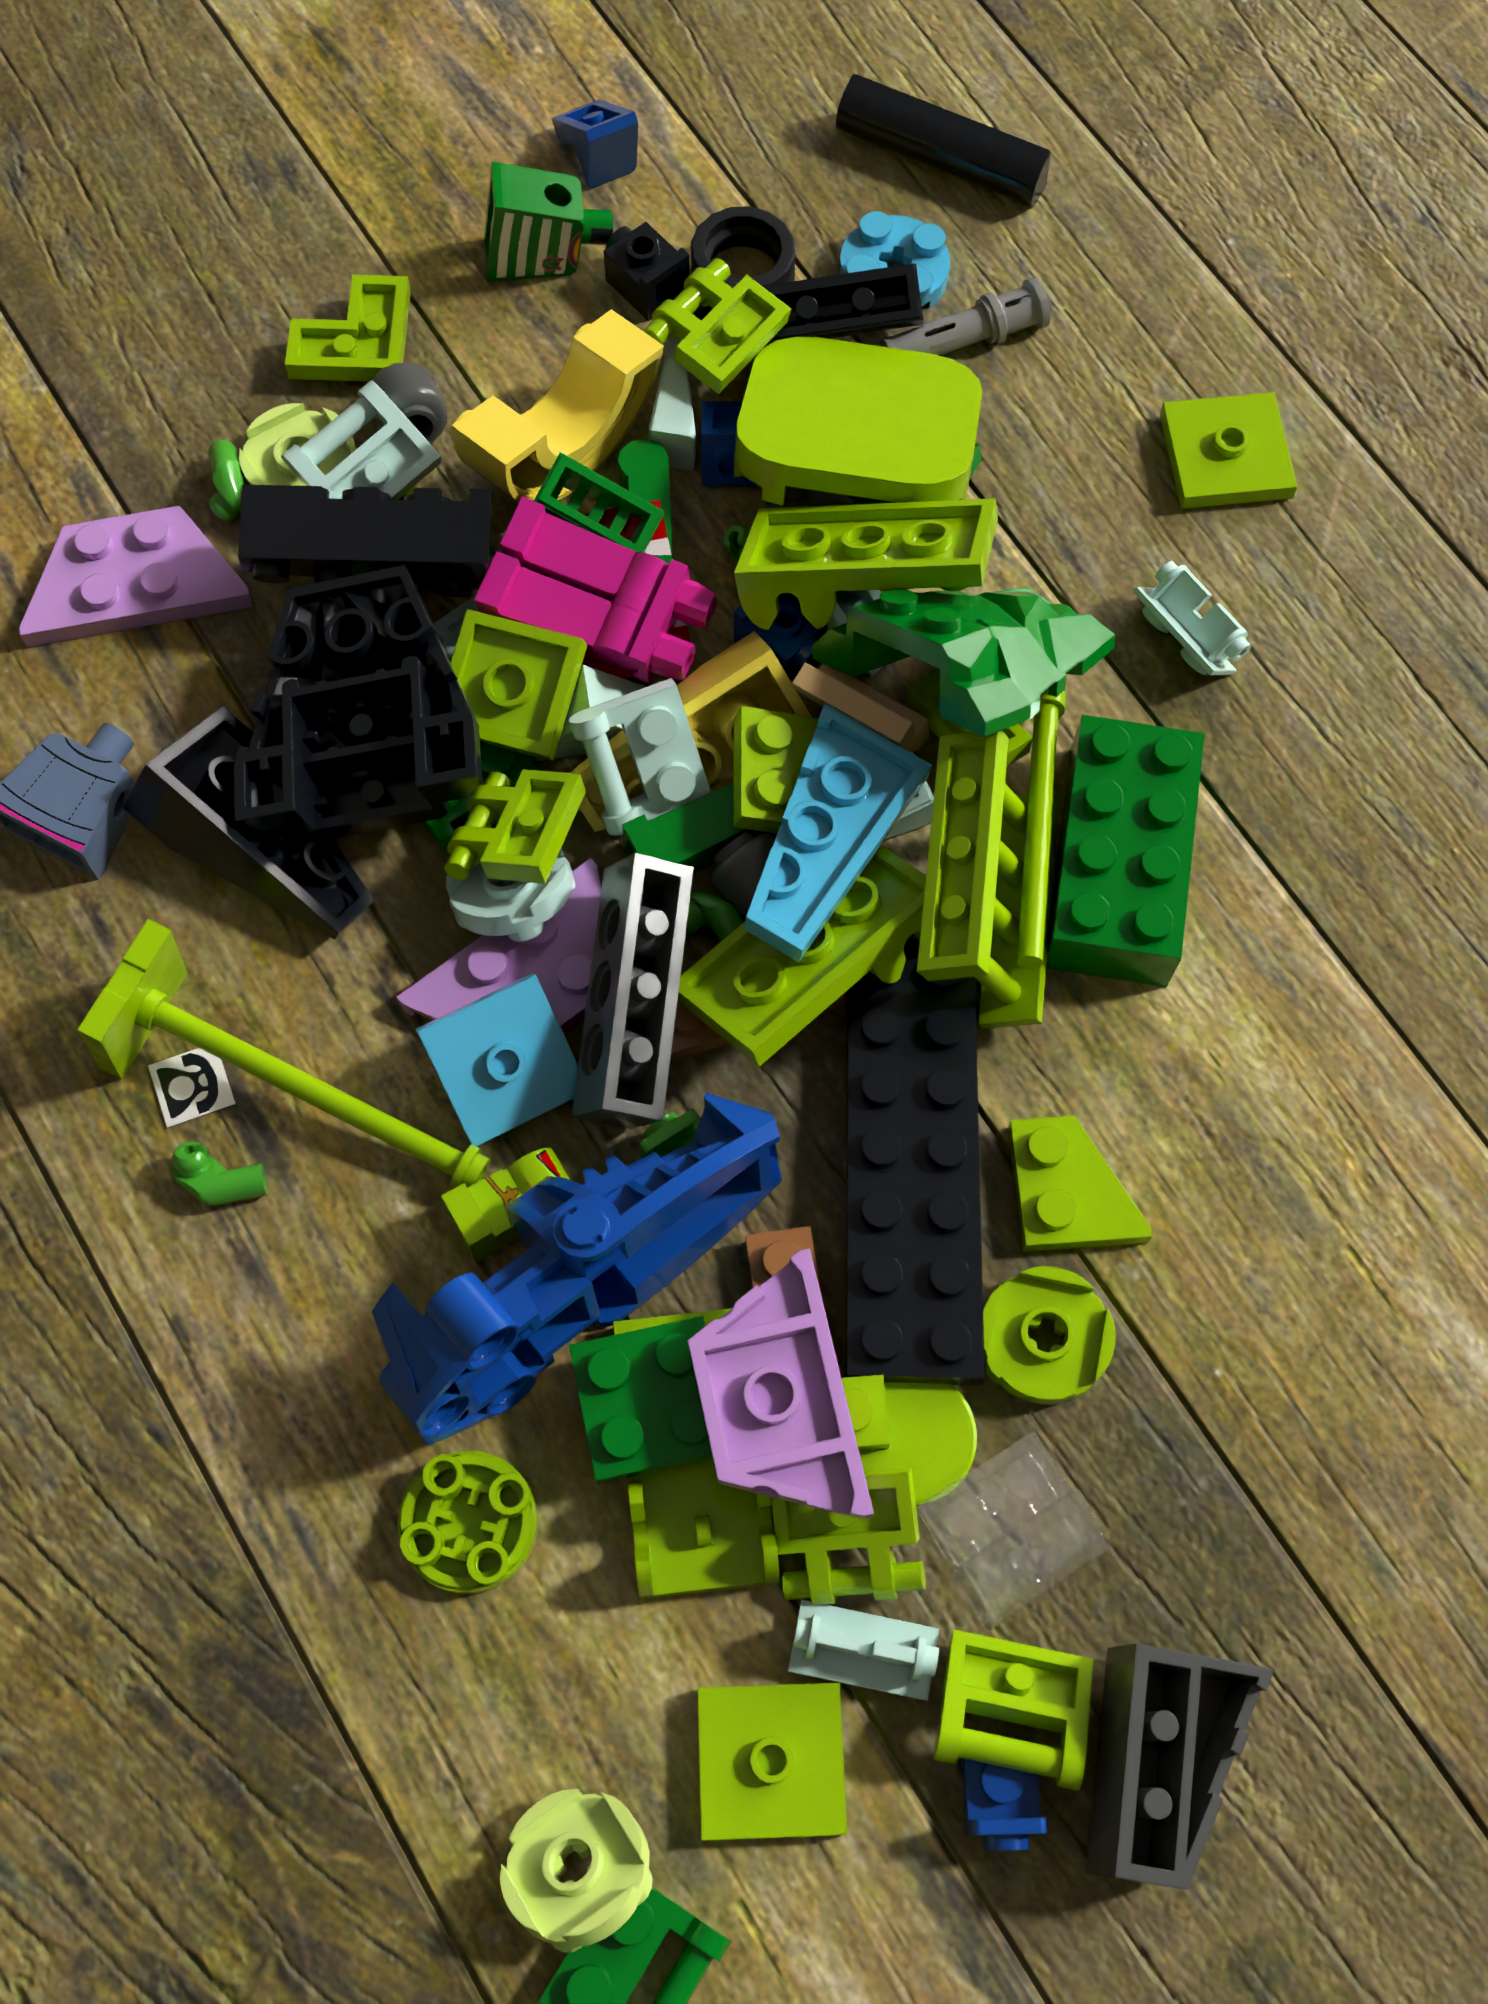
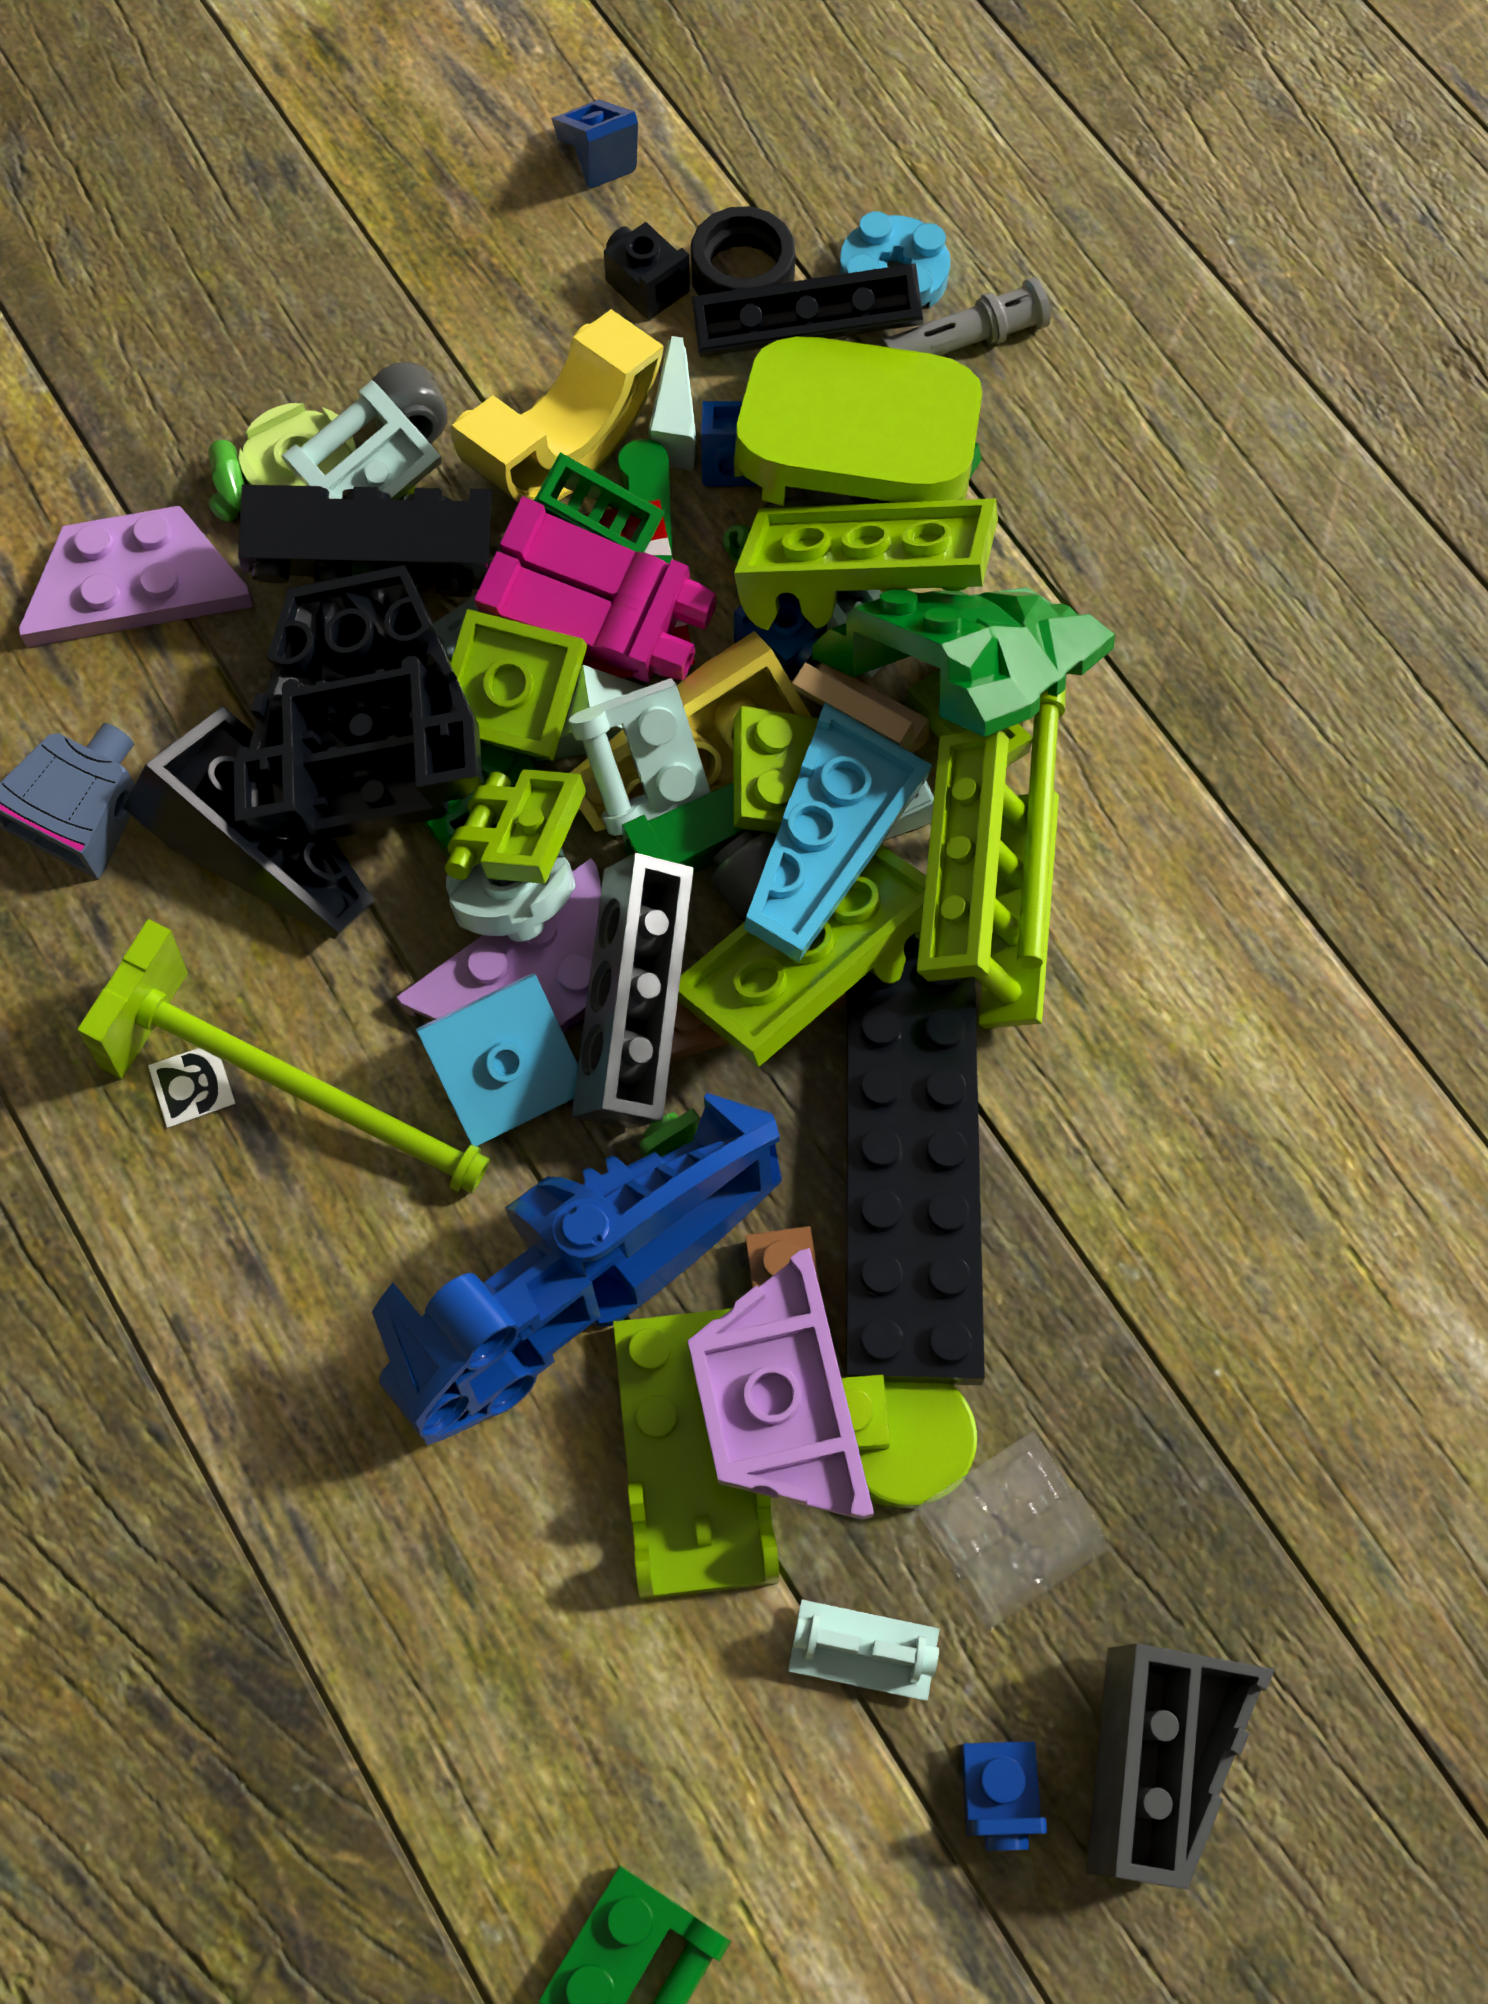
(211, 1181): bright green arm -> none
(356, 346): lime plate -> none
(467, 1522): lime tile -> none
(481, 1210): lime leg -> none
(537, 223): green torso -> none
(602, 1900): yellowish green plate -> none
(641, 1401): green plate -> none
(712, 914): bright green arm -> none
(729, 334): lime plate -> none
(771, 1761): lime plate -> none
(820, 1531): lime plate -> none
(943, 139): black brick -> none
(1018, 1687): lime plate -> none
(1068, 1189): lime wing -> none
(1077, 1314): lime plate -> none
(1125, 851): green brick -> none
(1205, 639): light aqua hinge -> none
(1228, 450): lime plate -> none

